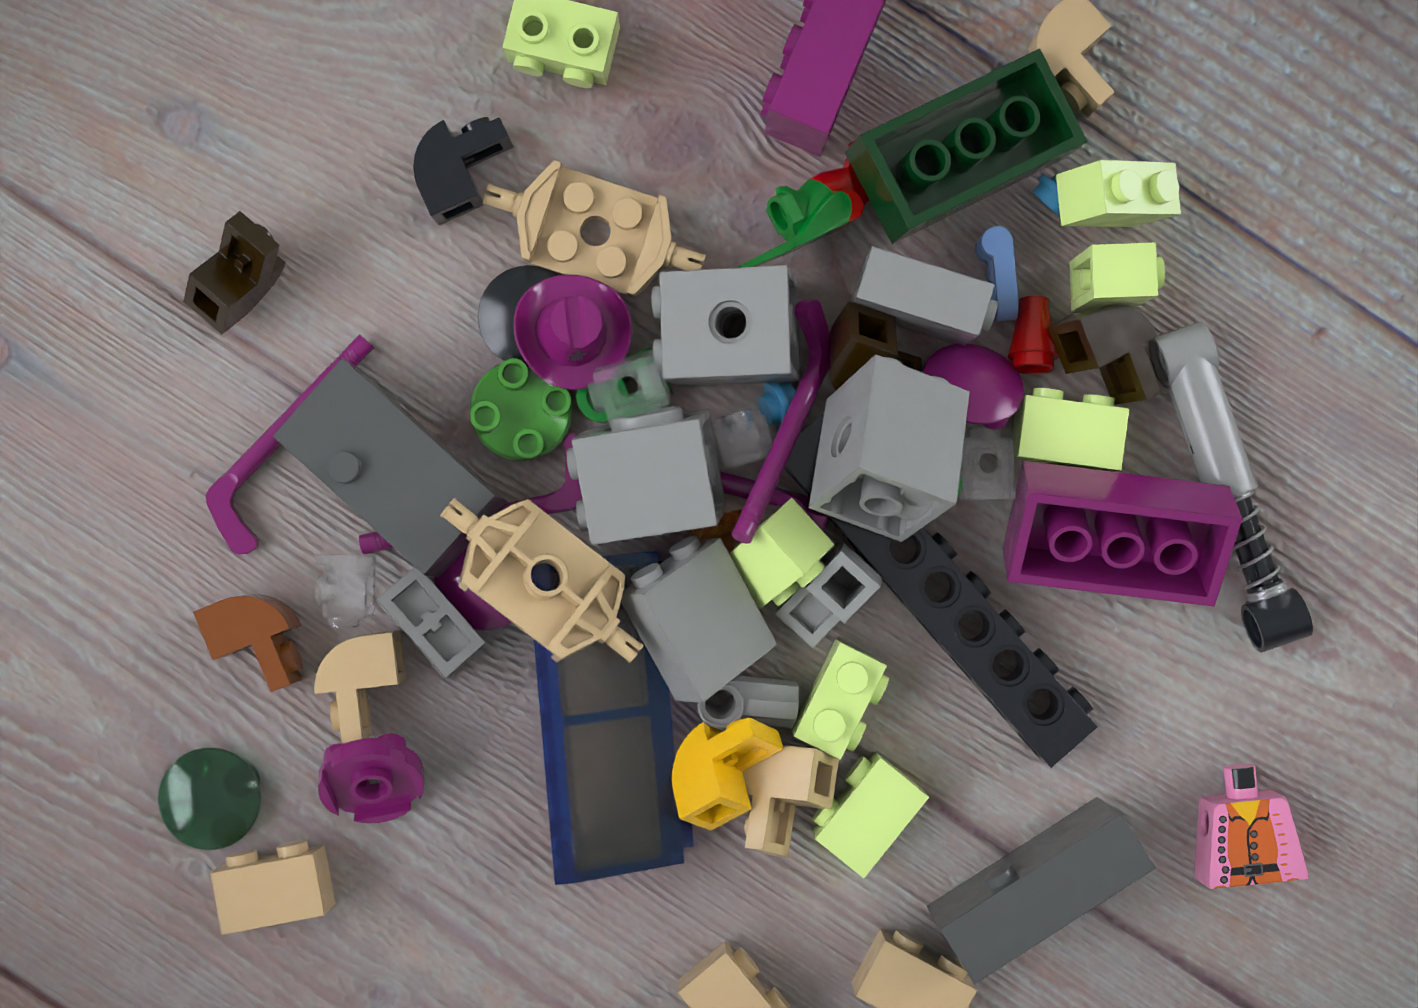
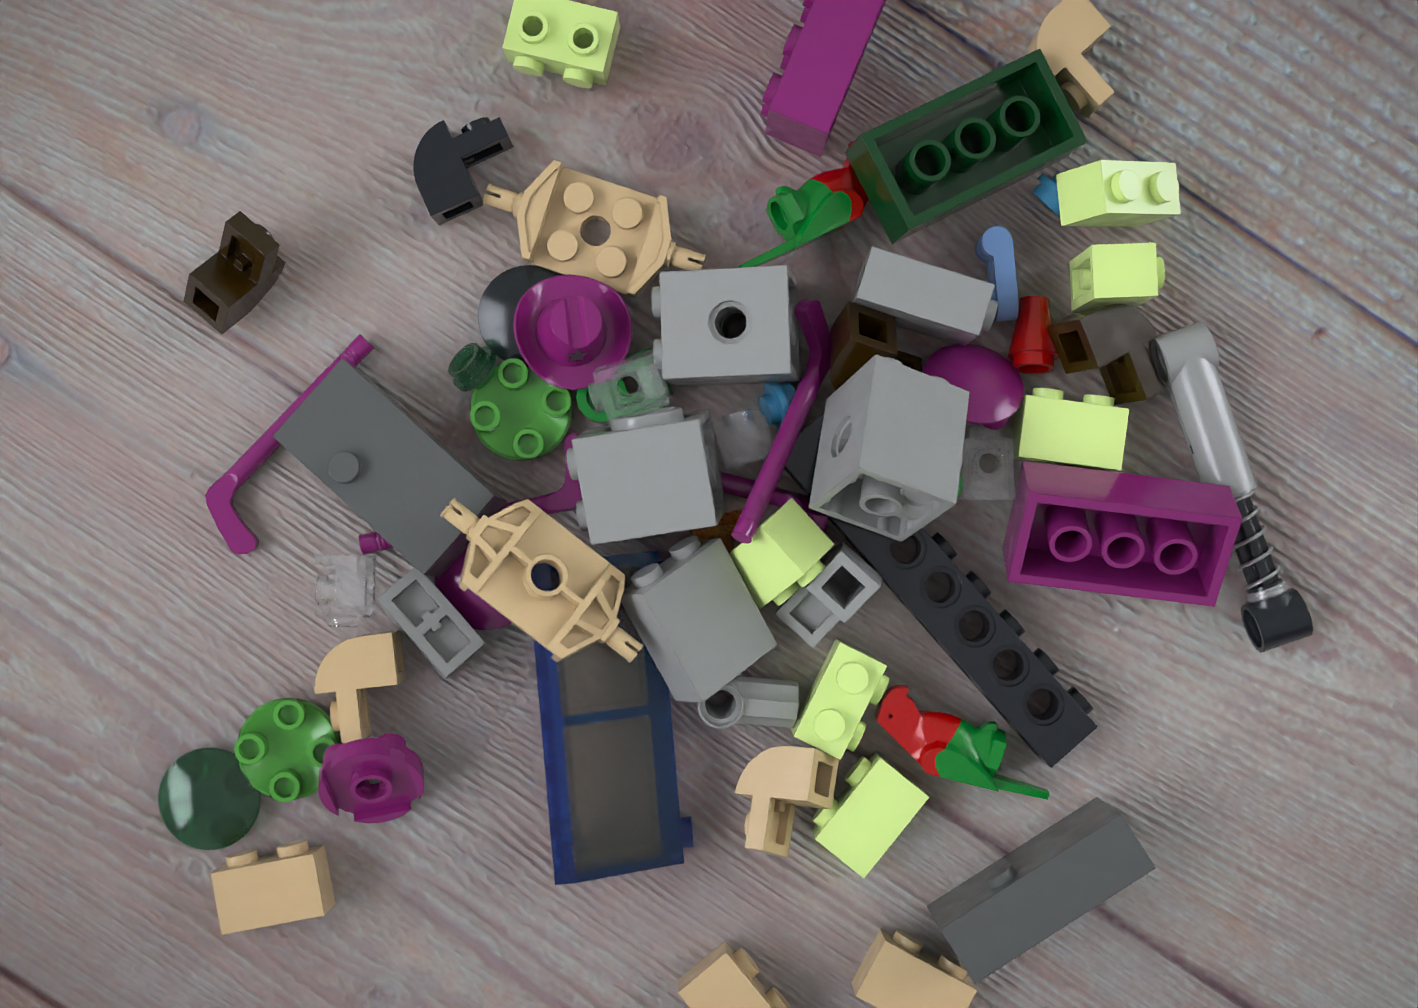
(258, 623): dark orange brick -> none
(285, 747): none -> bright green dish
(472, 367): none -> clear green plate
(710, 768): yellow brick -> none
(948, 744): none -> animal
(1246, 835): torso -> none

